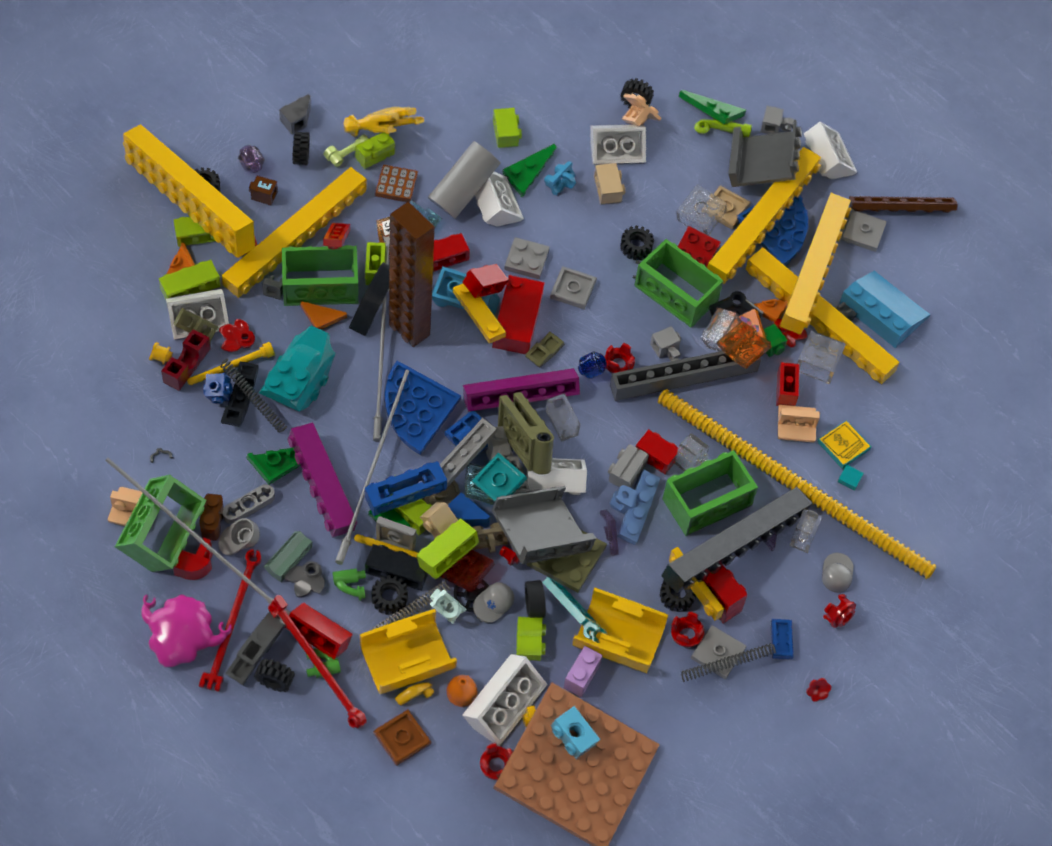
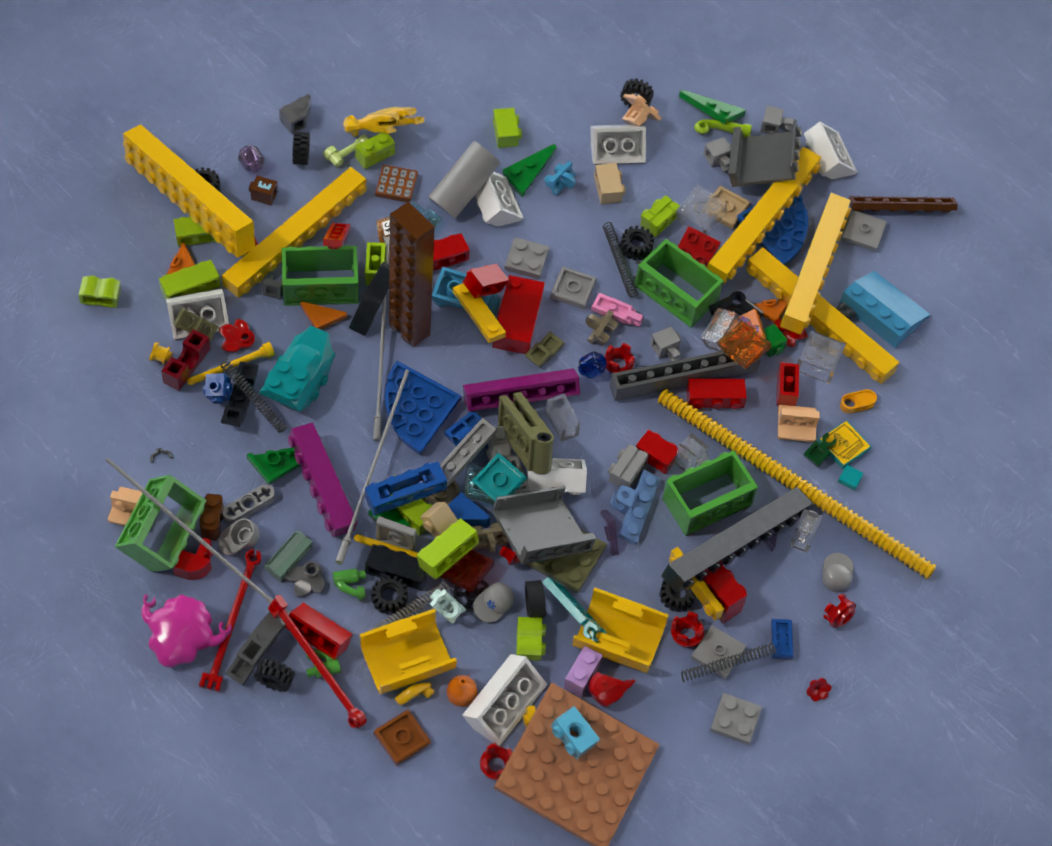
(99, 291): none -> lime brick
(598, 325): none -> dark tan hips
(606, 689): none -> red helmet
(616, 260): none -> dark grey piece
(622, 312): none -> bright pink hinge
(659, 215): none -> lime brick
(716, 393): none -> red brick
(718, 153): none -> light grey brick
(736, 718): none -> light grey plate
(819, 452): none -> dark green plate
(862, 401): none -> light orange piece

